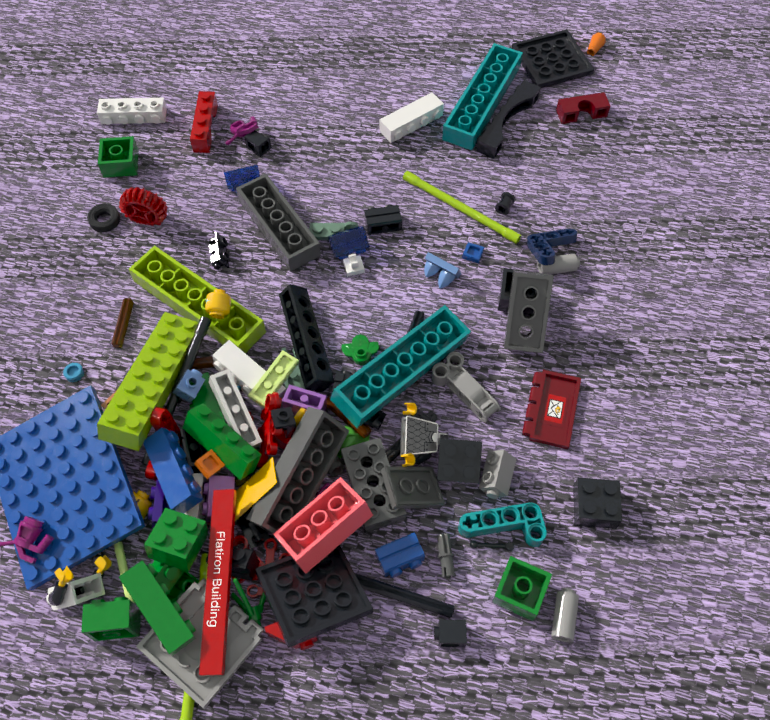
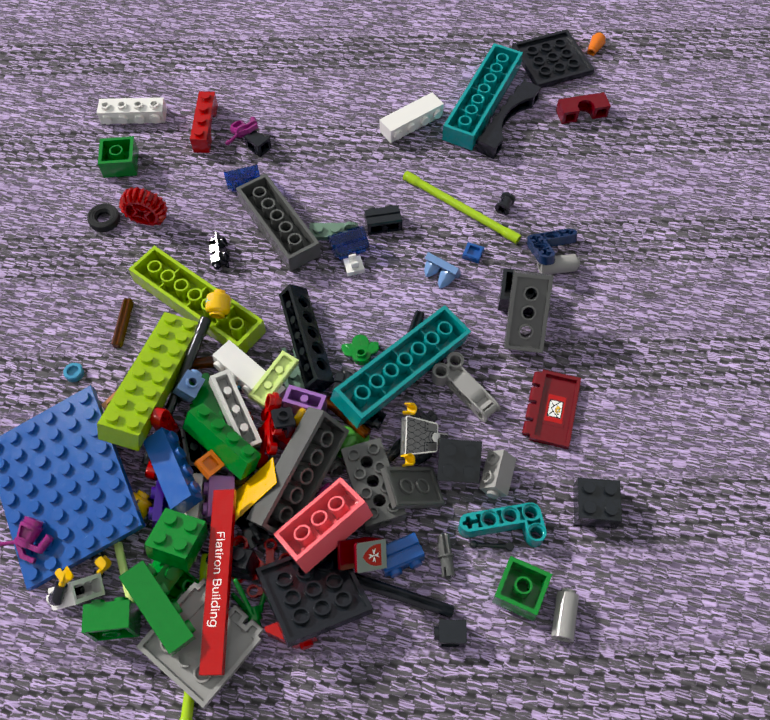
(362, 554): none -> piece

